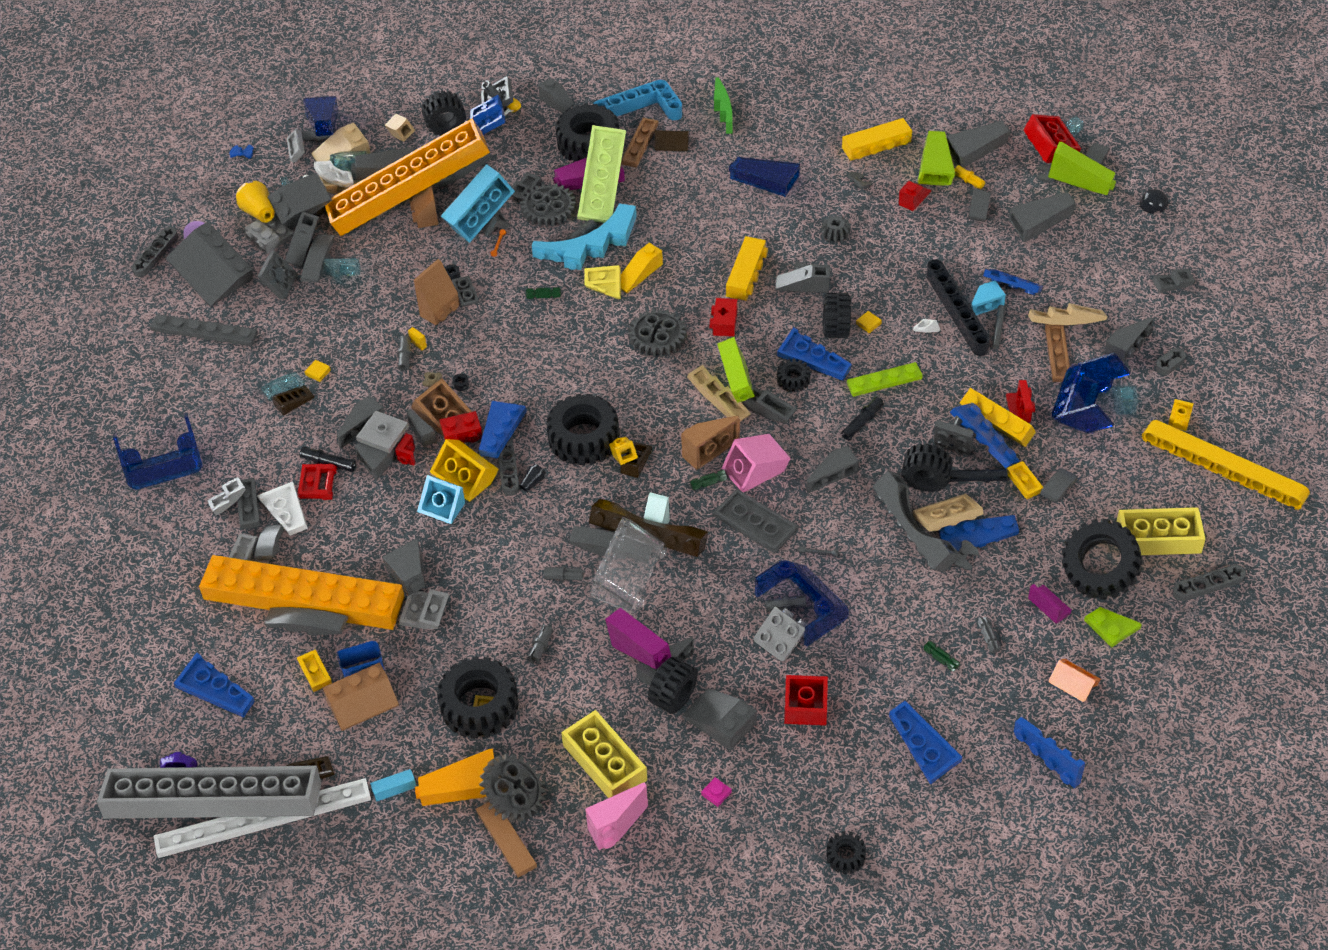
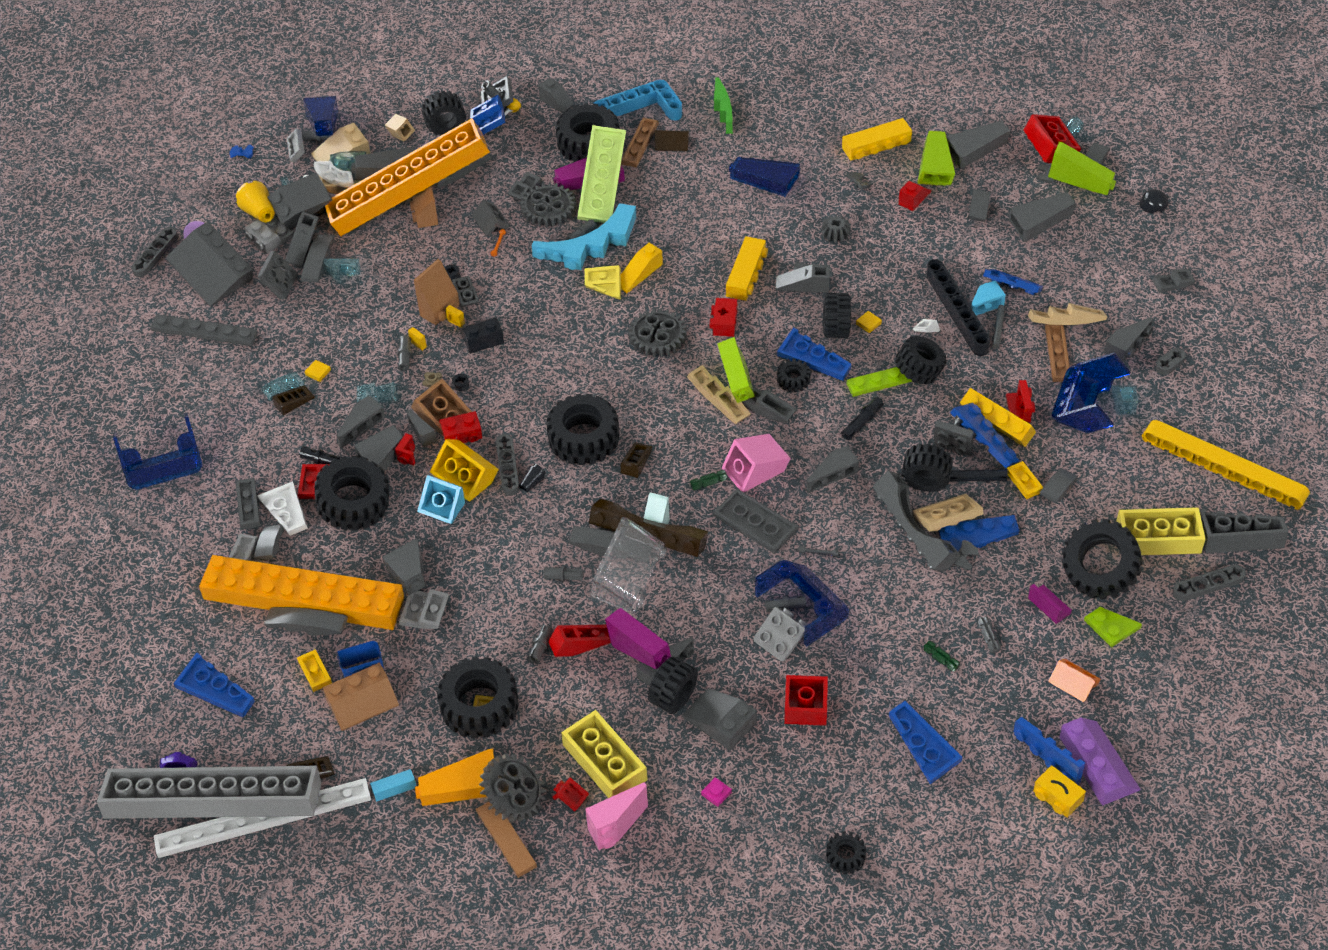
(232, 492): light grey slope -> none
(352, 513): none -> black tyre
(381, 393): none -> clear light blue slope
(382, 431): light grey plate -> none
(455, 316): none -> yellow tile
(478, 203): medium azure brick -> none
(482, 334): none -> black slope
(499, 427): blue wing -> none
(543, 292): dark green axle -> none
(570, 793): none -> red bracket
(577, 639): none -> red slope
(621, 446): yellow brick -> none
(709, 439): medium nougat slope -> none
(920, 359): none -> black tyre
(969, 177): yellow axle -> none
(1059, 791): none -> yellow brick
(1103, 765): none -> medium lavender slope
(1180, 414): yellow brick -> none
(1242, 532): none -> dark grey wedge

